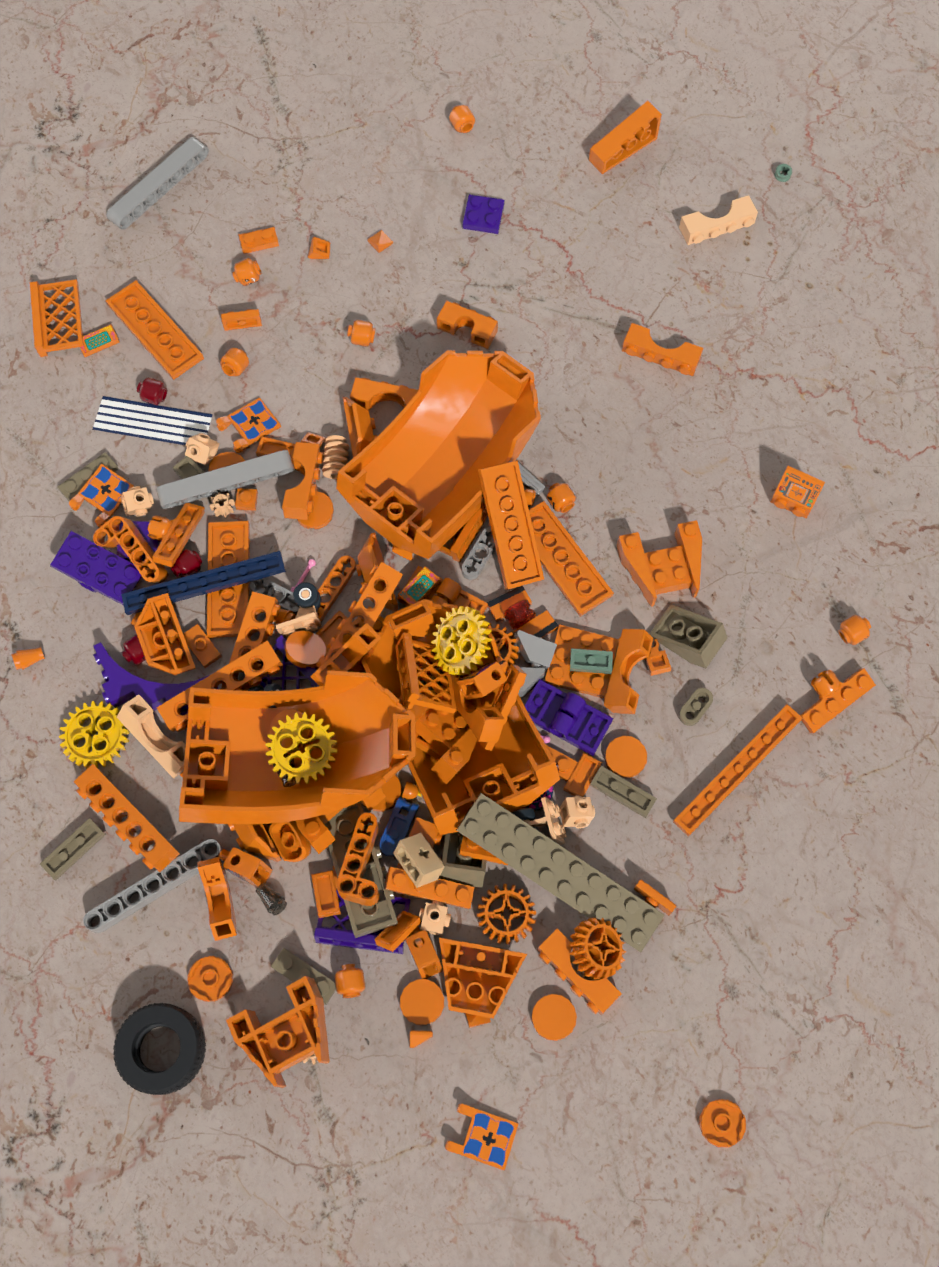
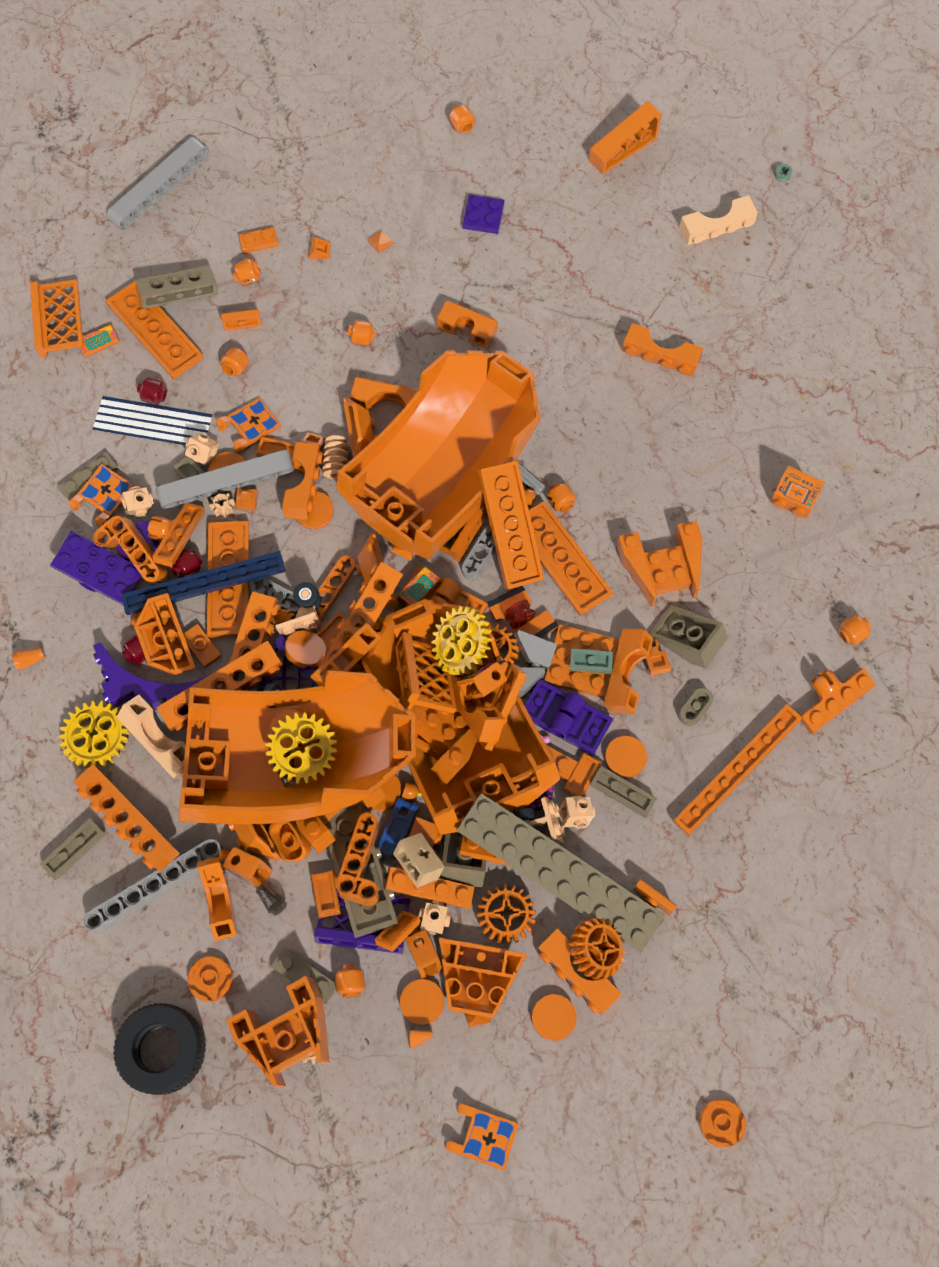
(176, 286): none -> dark tan brick
(311, 563): bright pink hinge -> none

